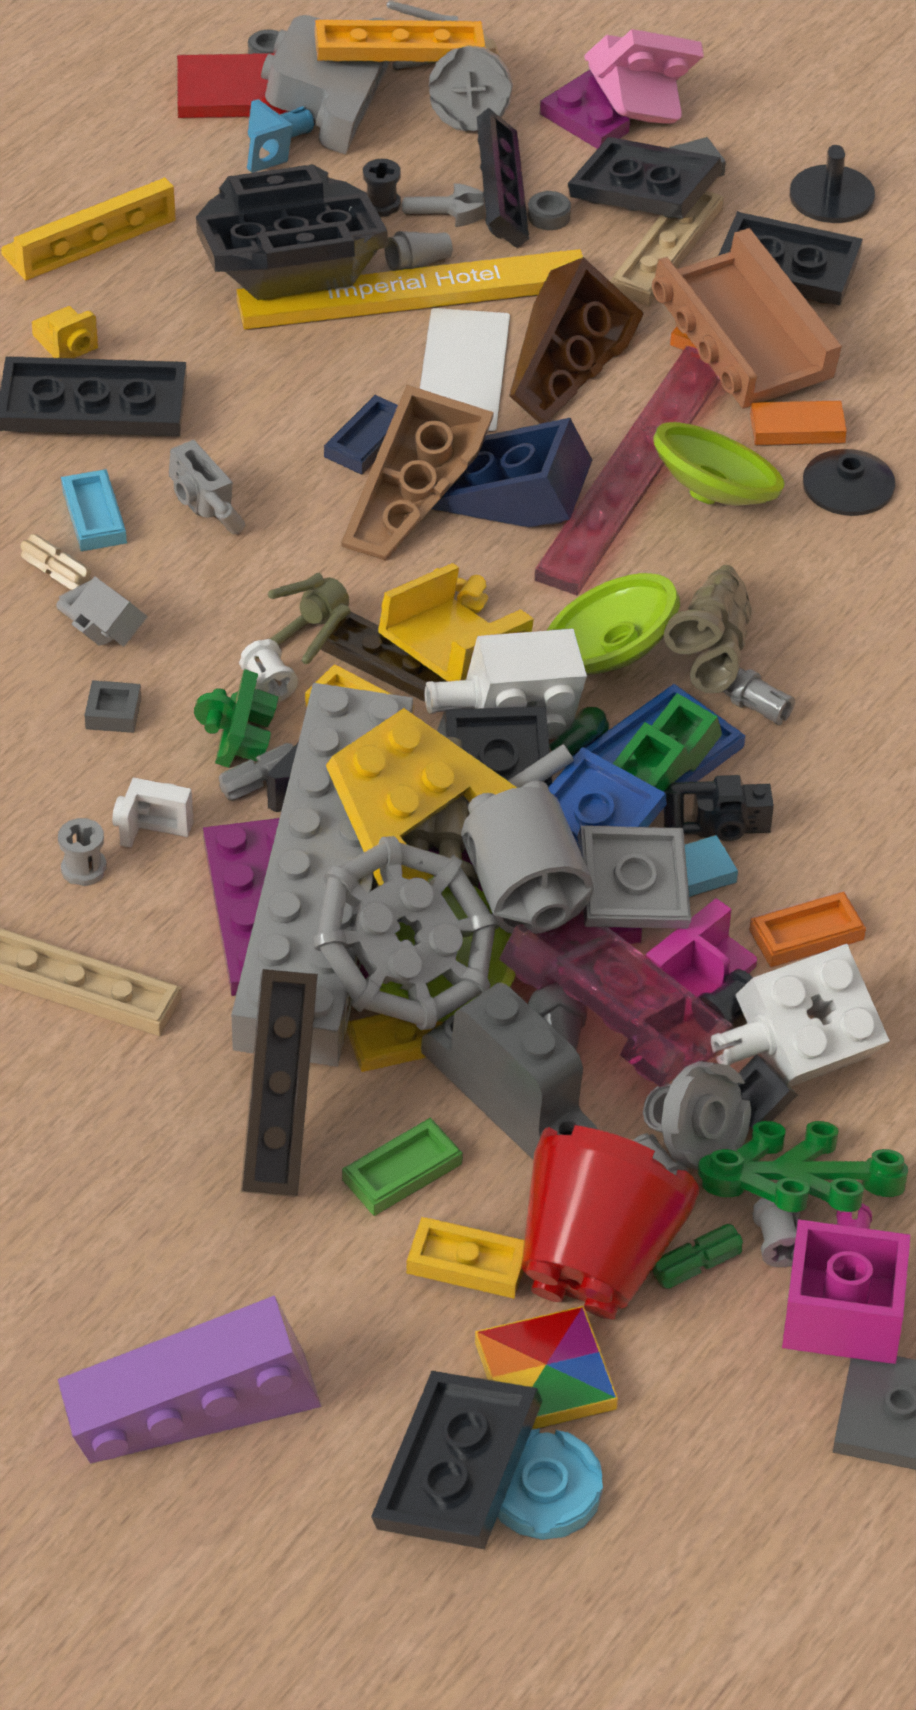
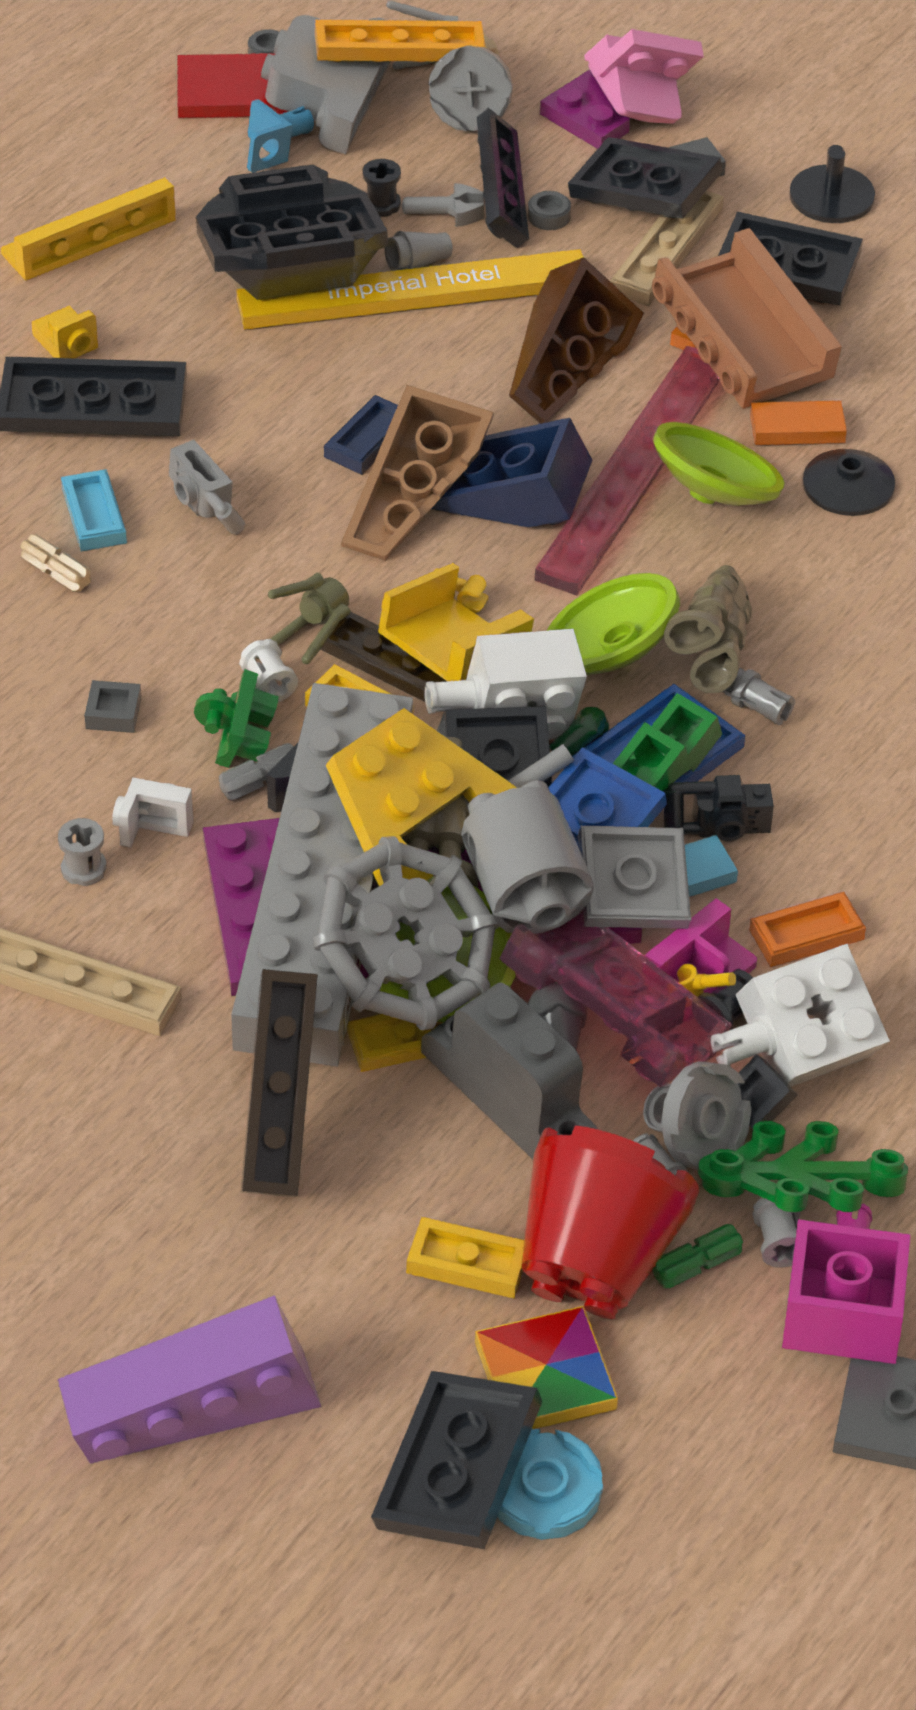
(101, 612): light grey piece -> none
(402, 1166): bright green tile -> none
(466, 357): white sticker -> none
(697, 982): none -> yellow hand

